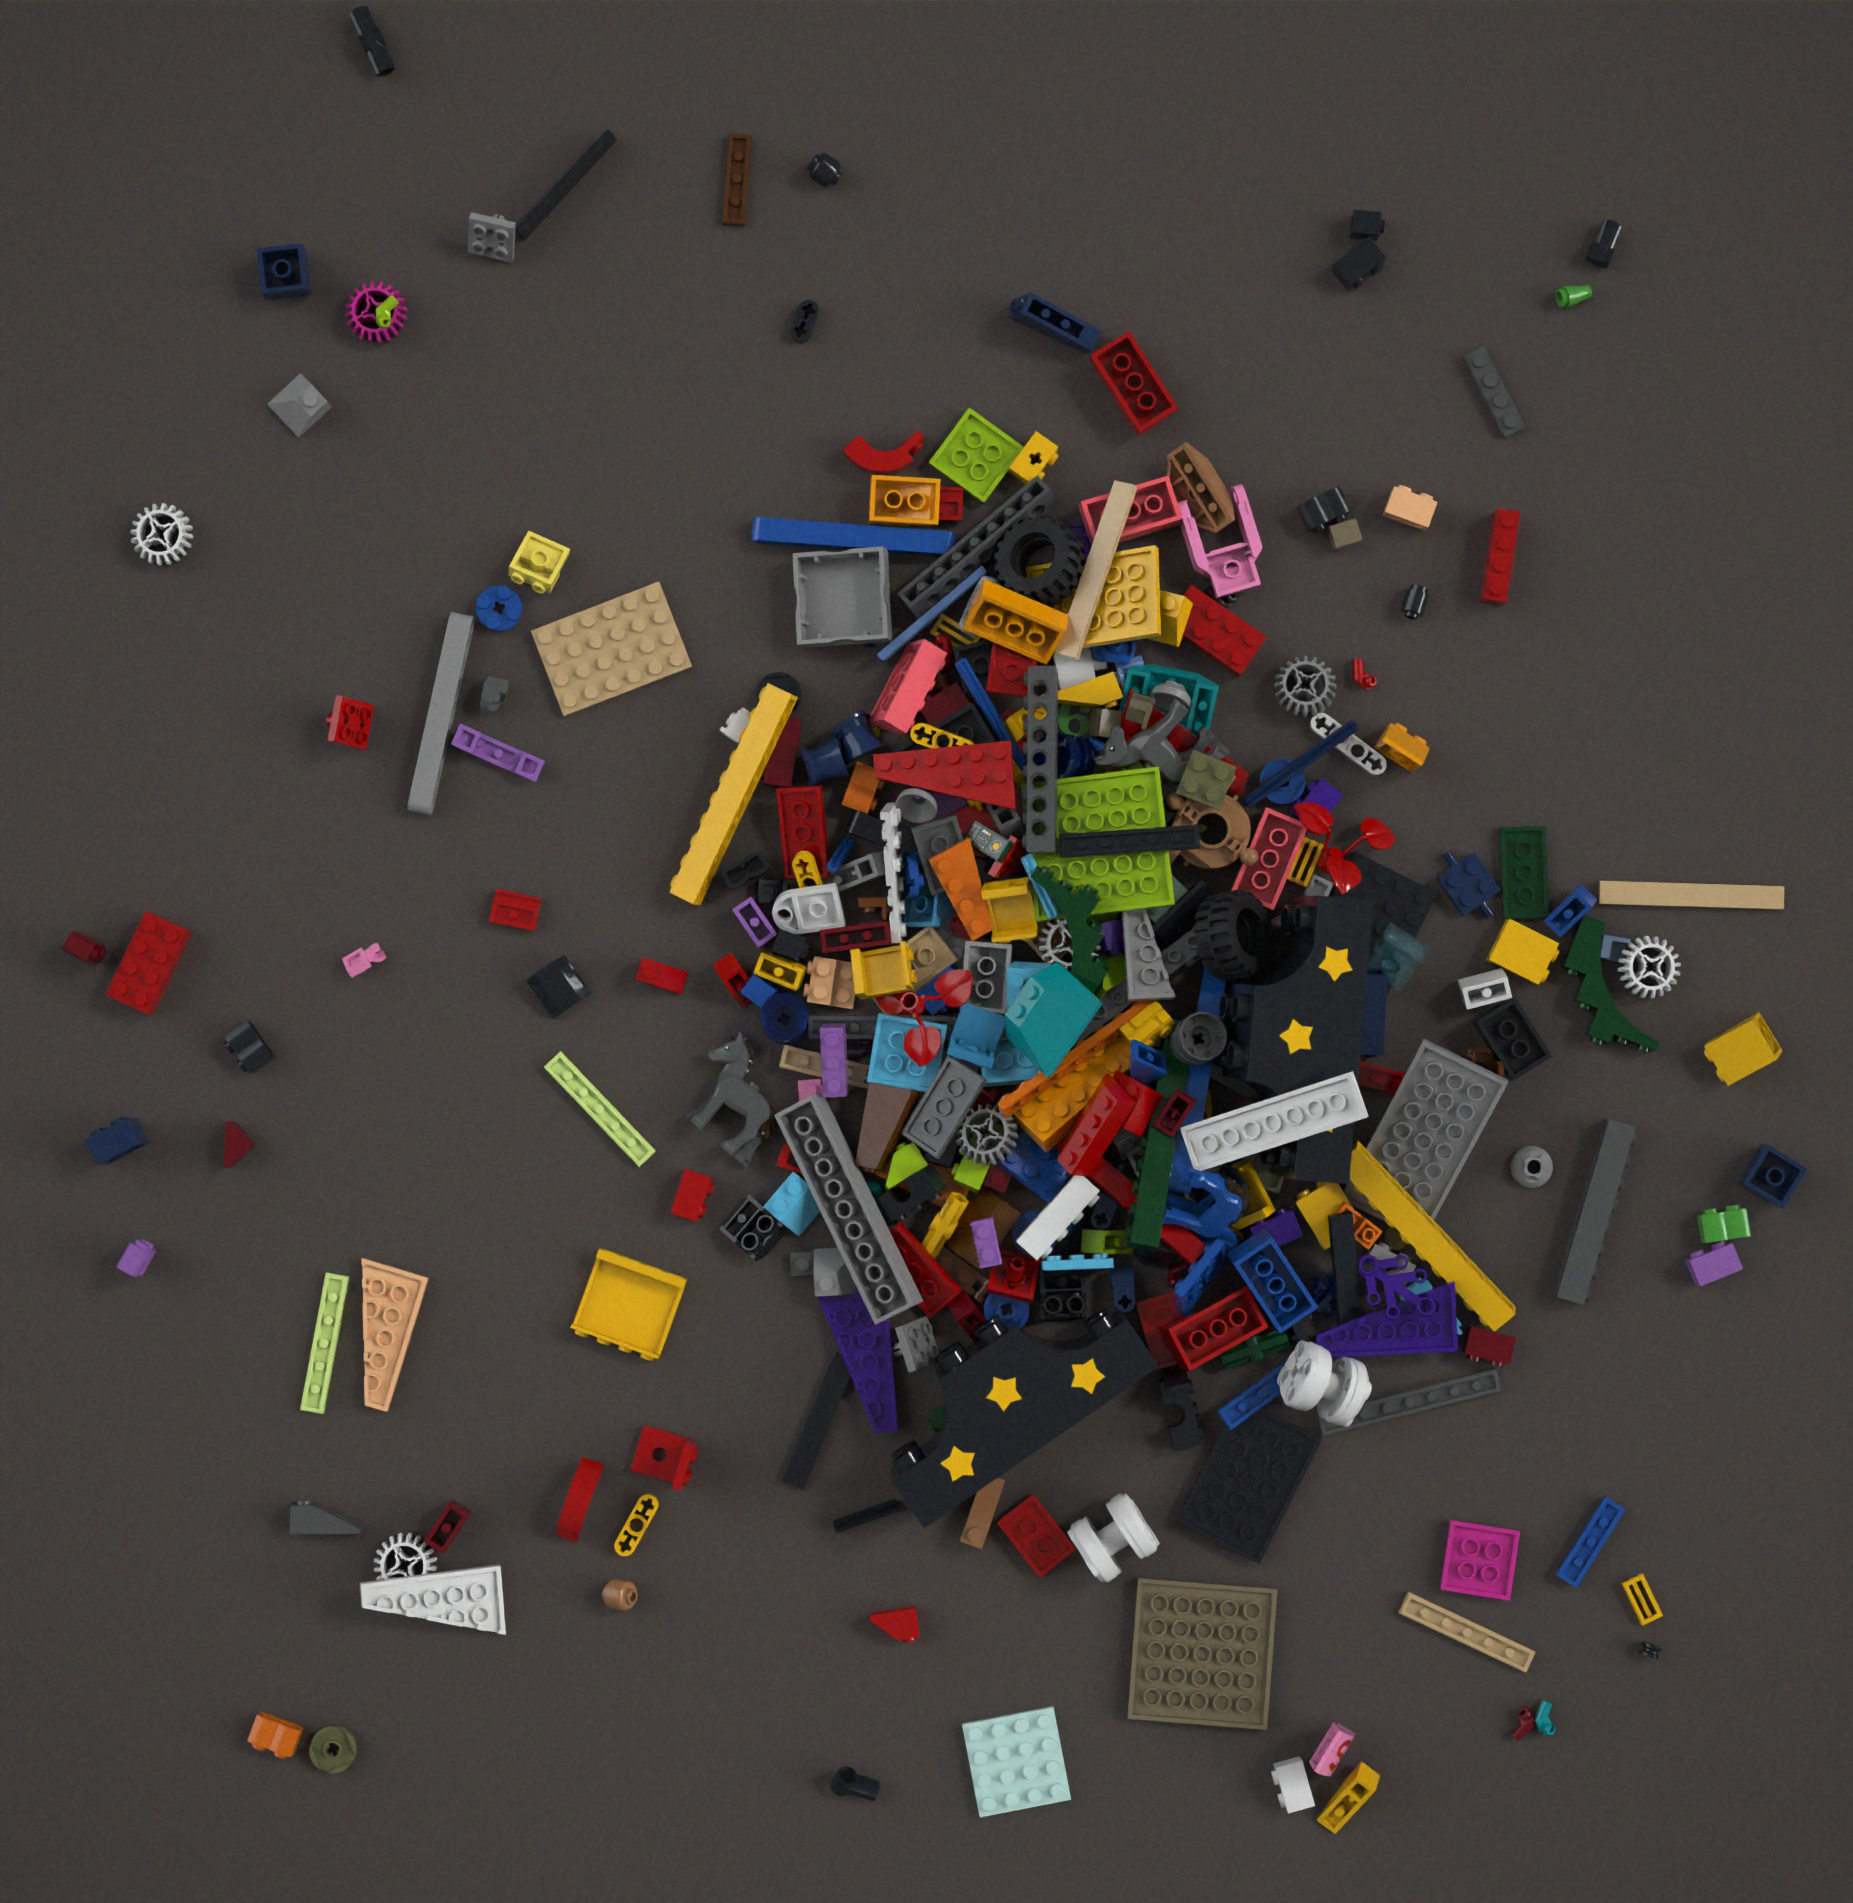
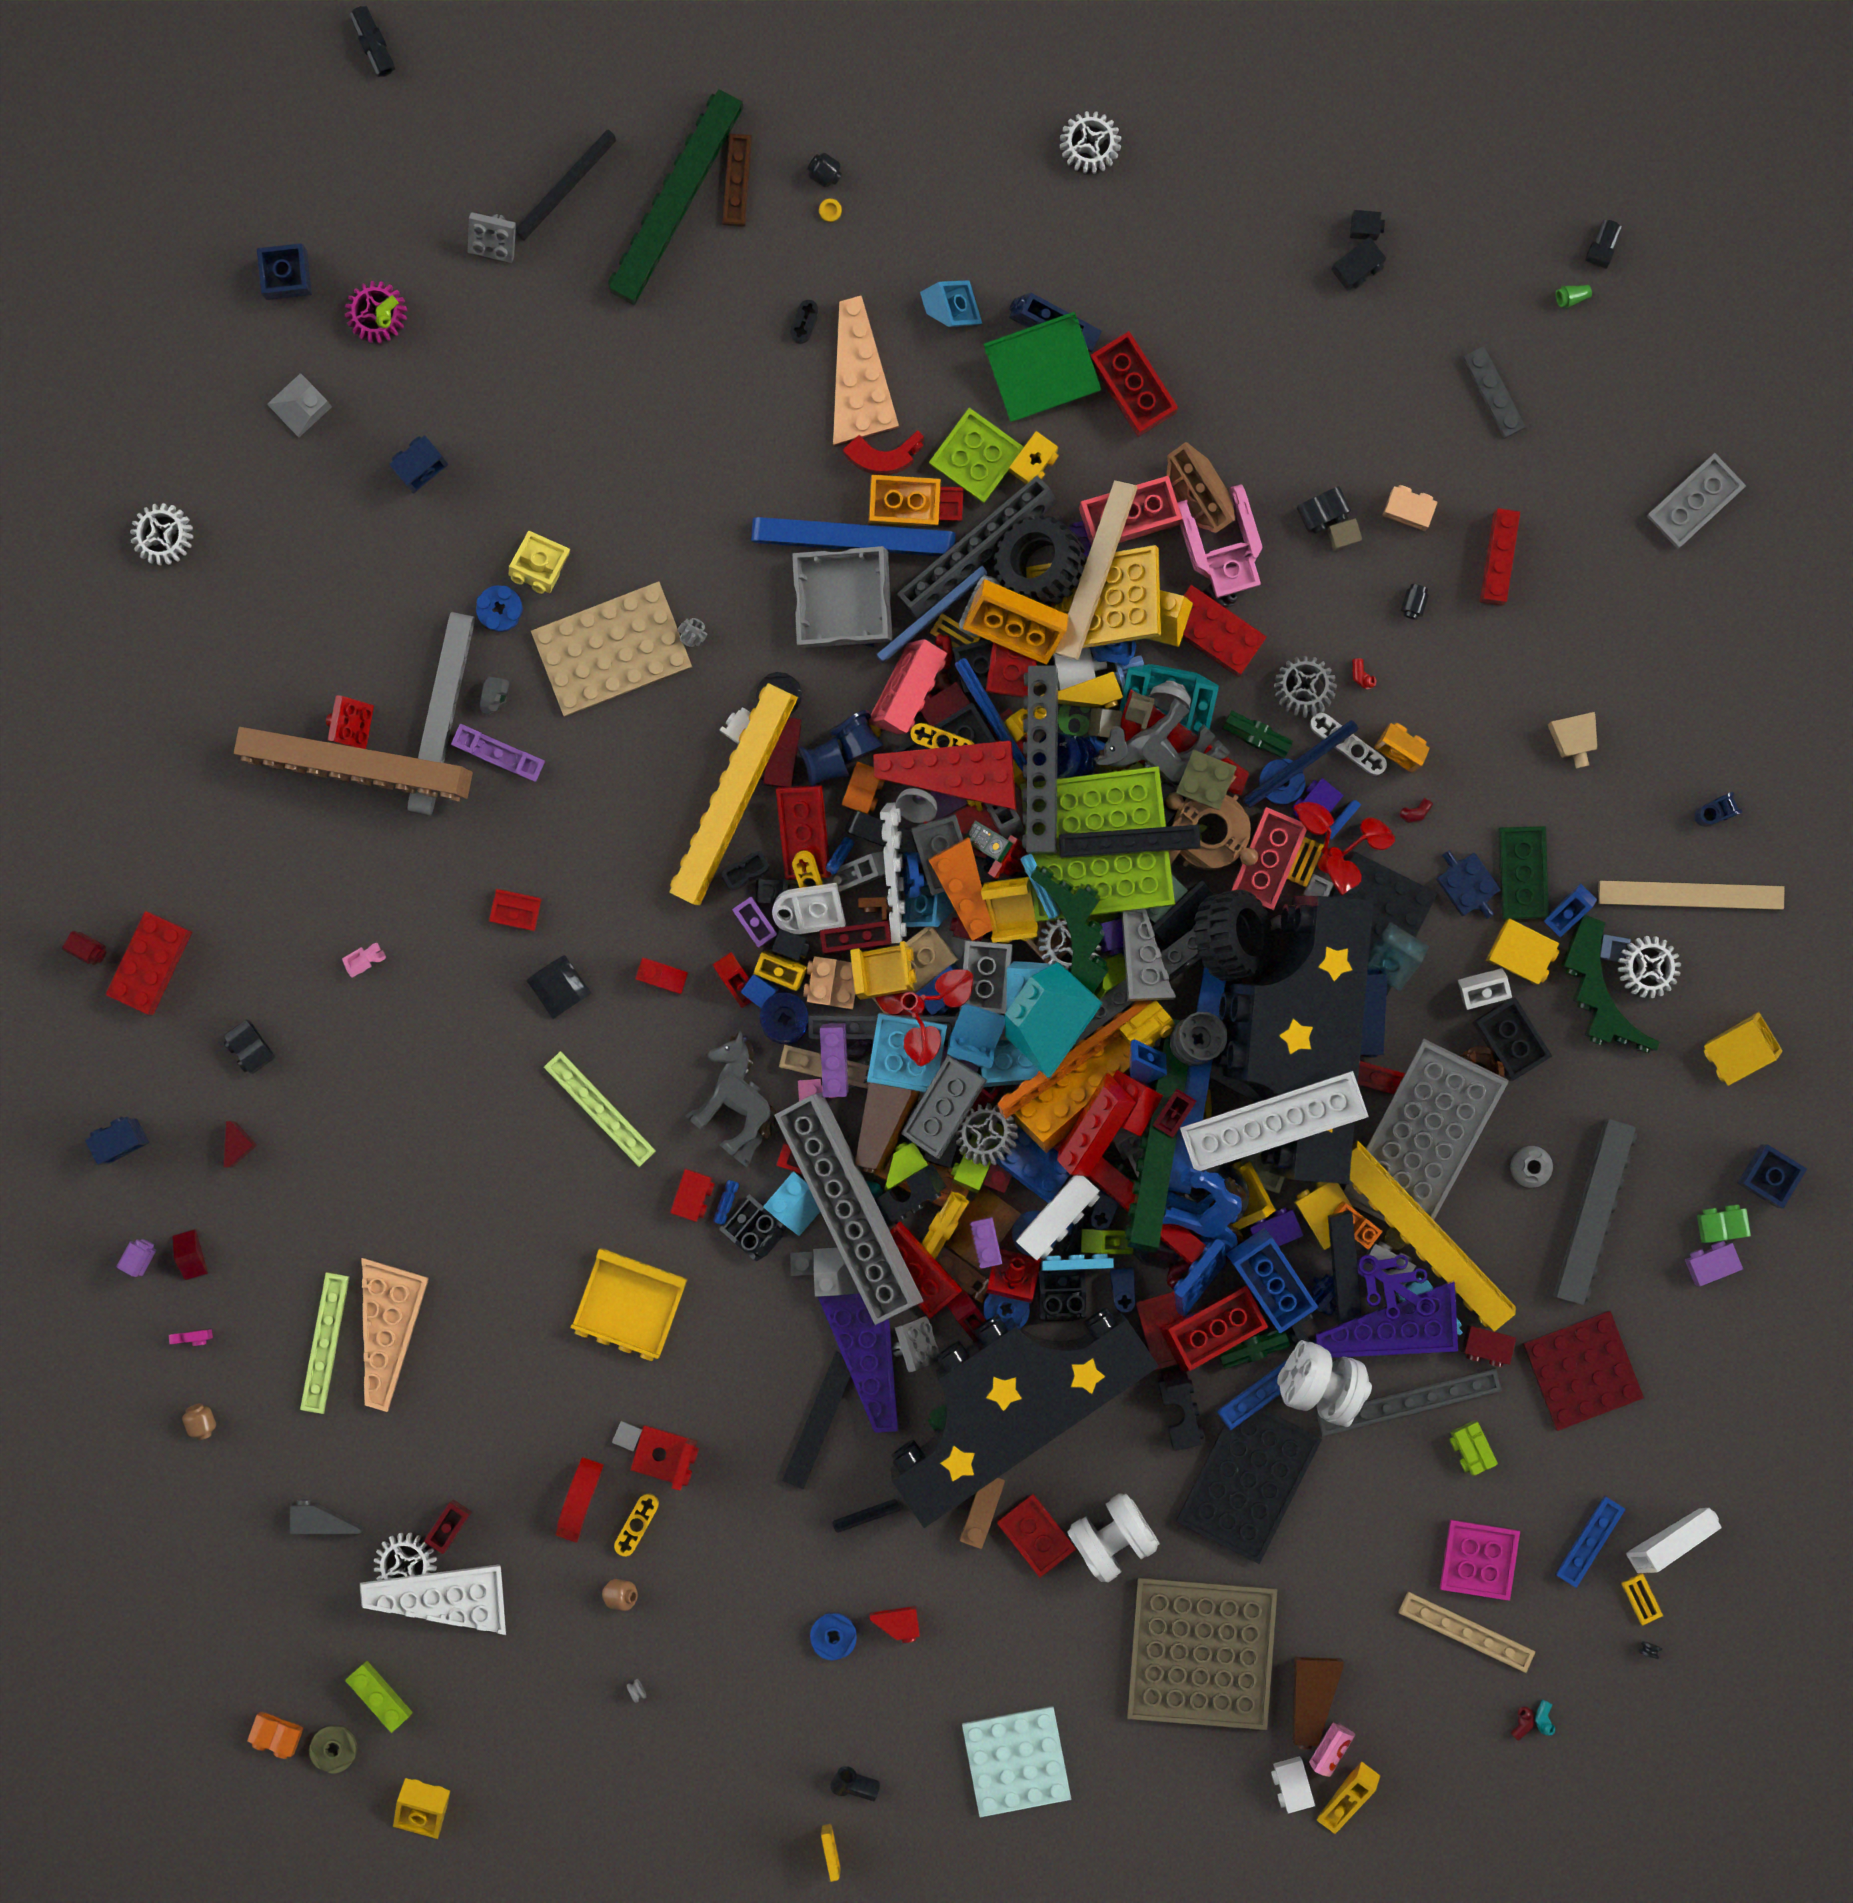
(189, 1254): none -> dark red slope
(196, 1337): none -> dark pink plate
(199, 1421): none -> medium nougat head
(355, 763): none -> medium nougat brick
(379, 1696): none -> lime brick
(418, 463): none -> dark blue brick
(421, 1808): none -> yellow slope
(627, 1435): none -> light grey tile
(636, 1690): none -> light grey bush
(676, 196): none -> dark green brick
(692, 632): none -> light grey gear
(726, 1202): none -> blue axle
(820, 1639): none -> blue plate
(830, 210): none -> yellow tile
(830, 1852): none -> yellow tile
(861, 390): none -> light nougat wing
(952, 303): none -> dark azure slope
(1042, 366): none -> green container
(1081, 147): none -> white gear
(1257, 734): none -> dark green piece
(1313, 1694): none -> reddish brown slope
(1343, 818): none -> blue tile
(1416, 814): none -> dark red arm
(1473, 1448): none -> lime brick
(1575, 737): none -> tan torso
(1583, 1370): none -> dark red plate
(1674, 1541): none -> white slope
(1696, 500): none -> light grey plate
(1720, 808): none -> dark blue piece

